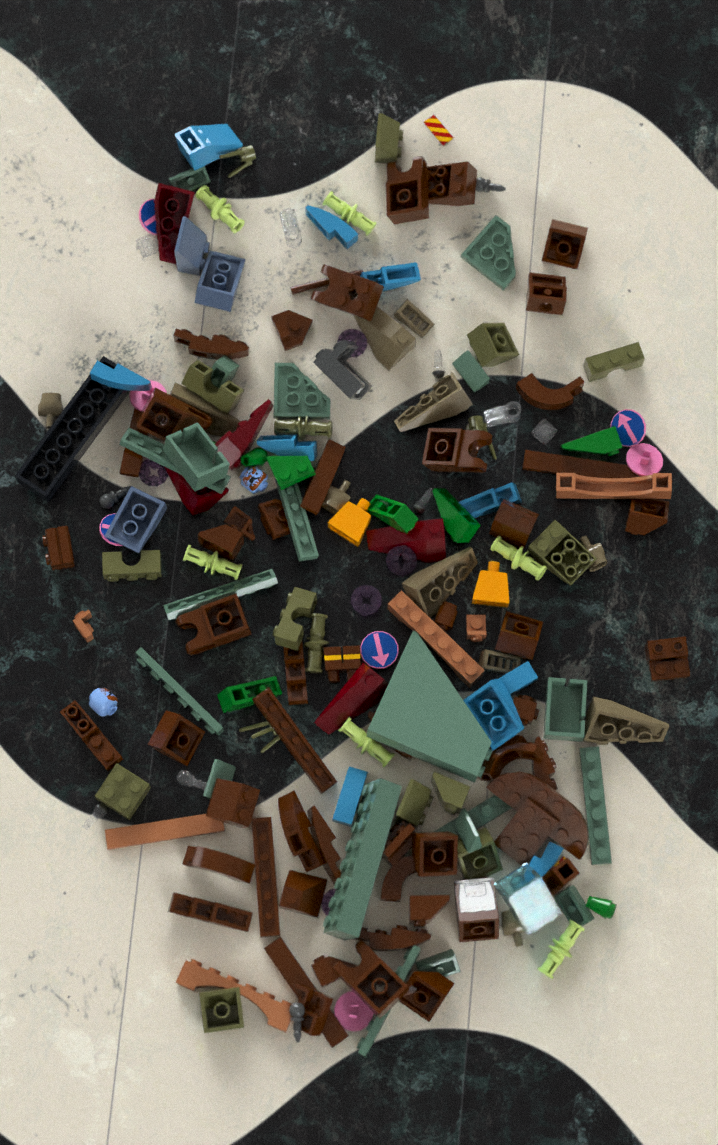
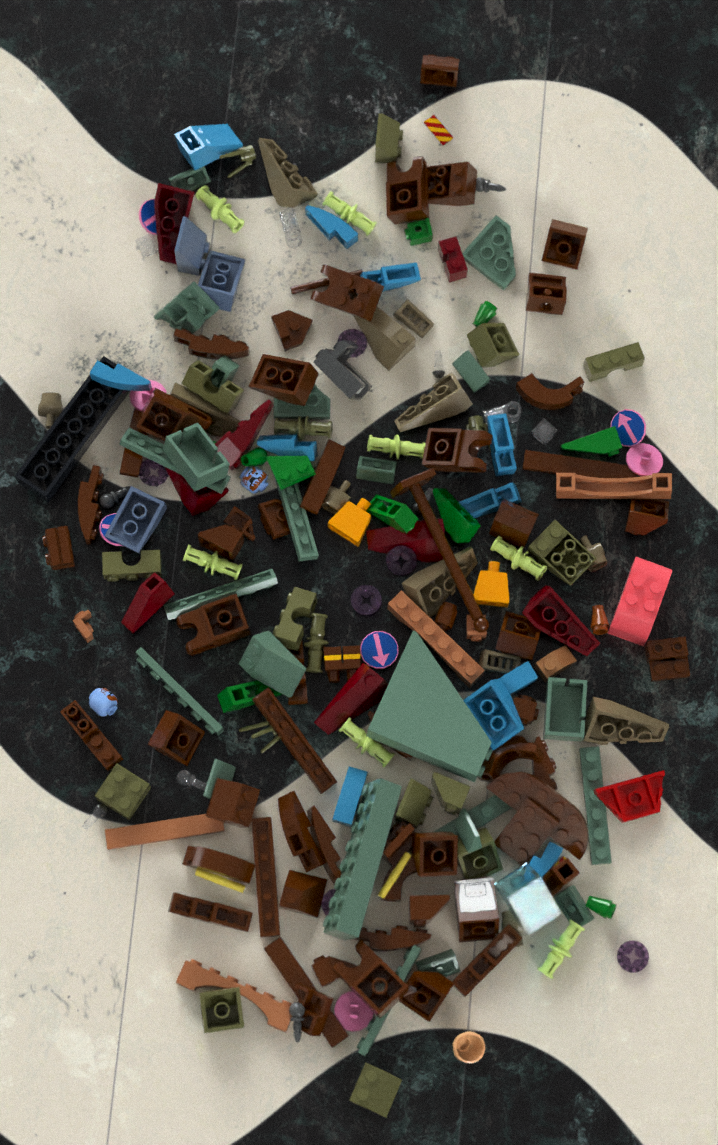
(88, 511): none -> reddish brown slope
(148, 599): none -> dark red slope
(188, 309): none -> sand green slope
(220, 880): none -> light yellow piece
(272, 664): none -> sand green slope
(284, 180): none -> dark tan wedge
(284, 379): none -> reddish brown slope
(375, 1090): none -> olive slope
(376, 470): none -> sand green slope
(394, 875): none -> light yellow piece
(395, 446): none -> yellowish green piece
(414, 485): none -> reddish brown piece
(423, 236): none -> green brick
(439, 70): none -> reddish brown slope
(452, 256): none -> dark red brick
(469, 1047): none -> light nougat piece
(485, 313): none -> green cone
(486, 960): none -> reddish brown slope
(501, 445): none -> dark azure slope
(552, 616): none -> dark red wedge
(554, 663): none -> medium nougat slope
(599, 621): none -> dark orange cone
(633, 797): none -> red wing
(640, 601): none -> coral brick
(640, 951): none -> clear purple gear

